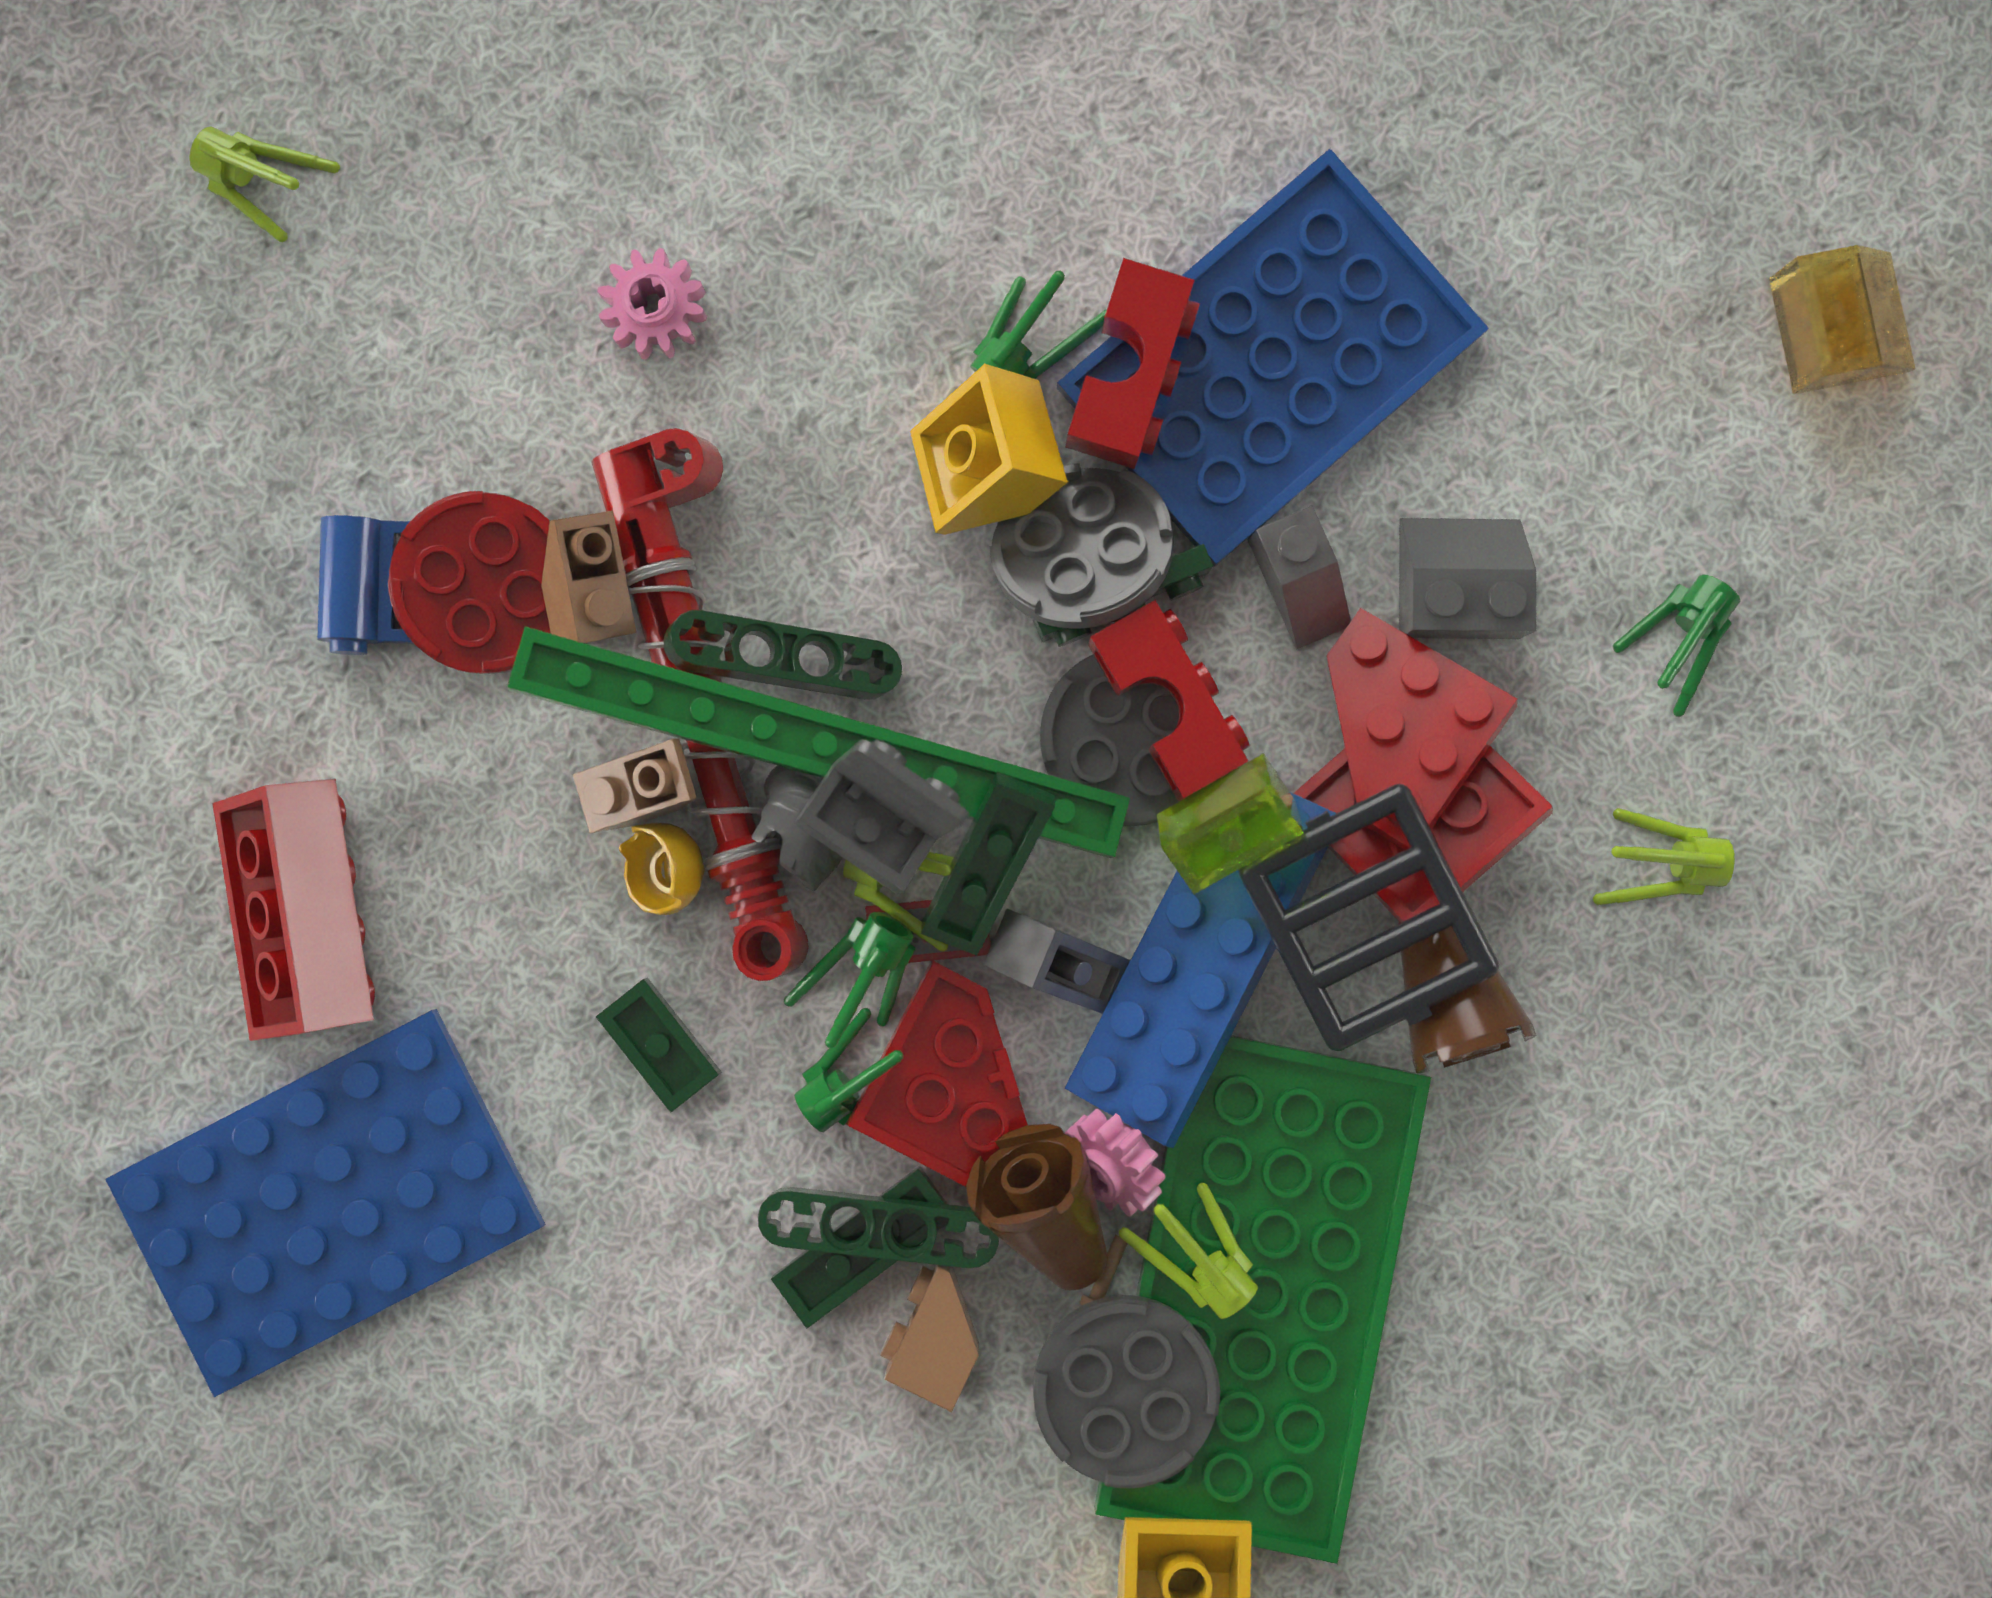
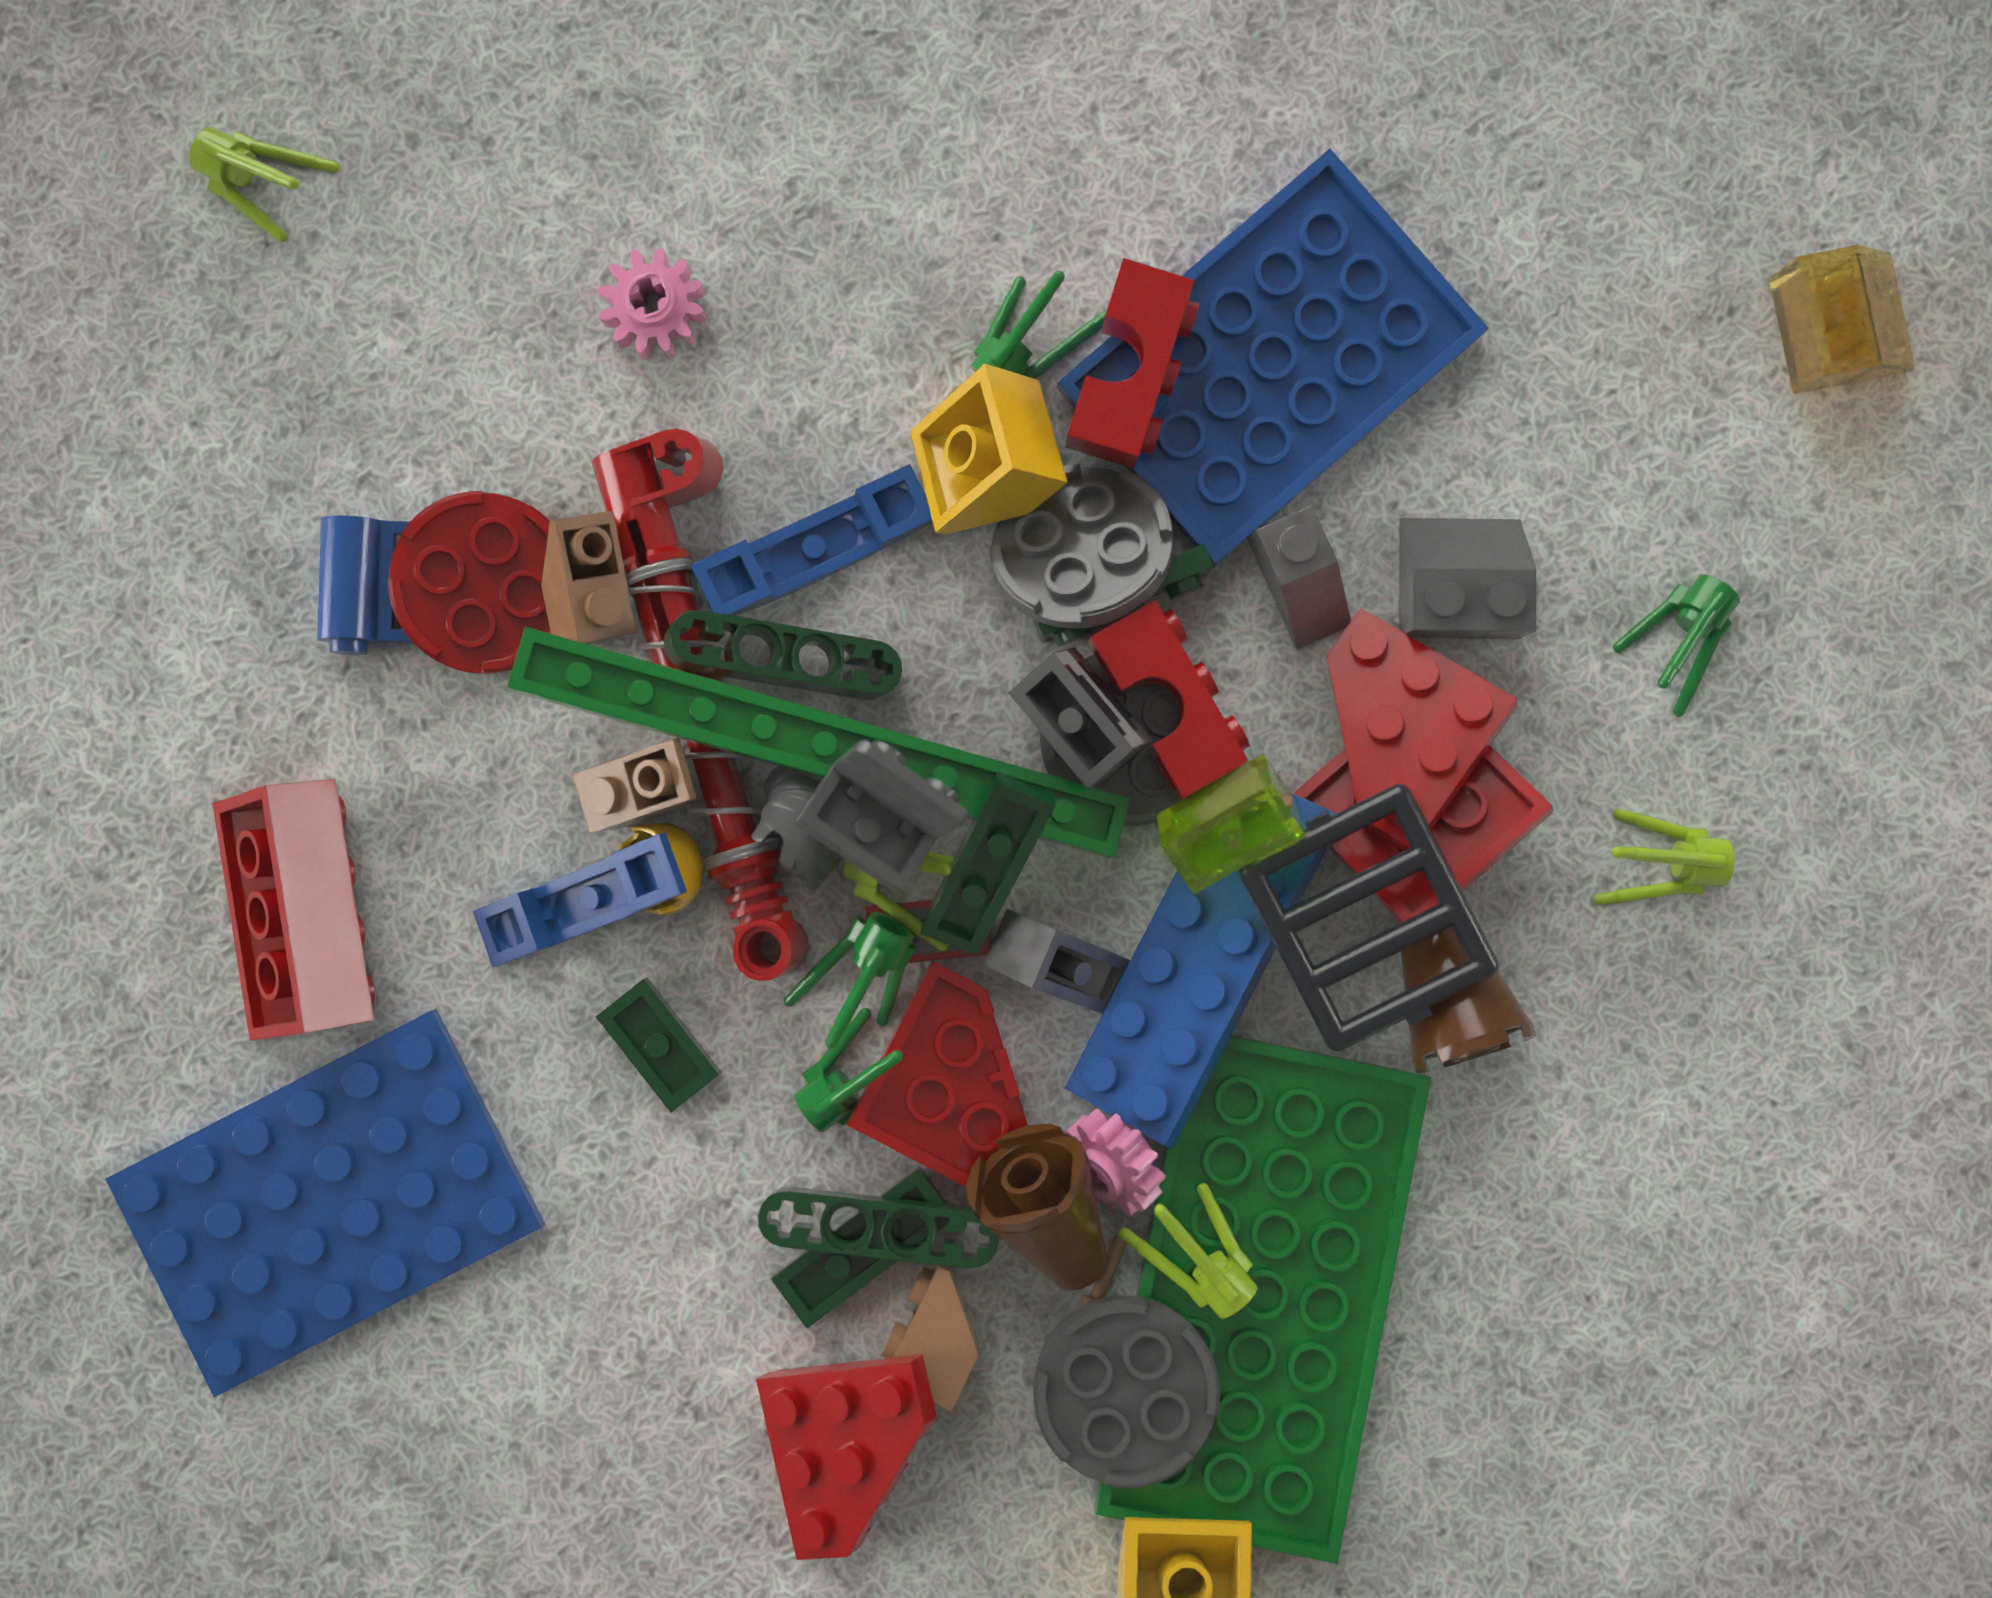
(581, 901): none -> blue slope
(815, 546): none -> blue slope
(843, 1444): none -> red plate
(1080, 716): none -> dark grey brick

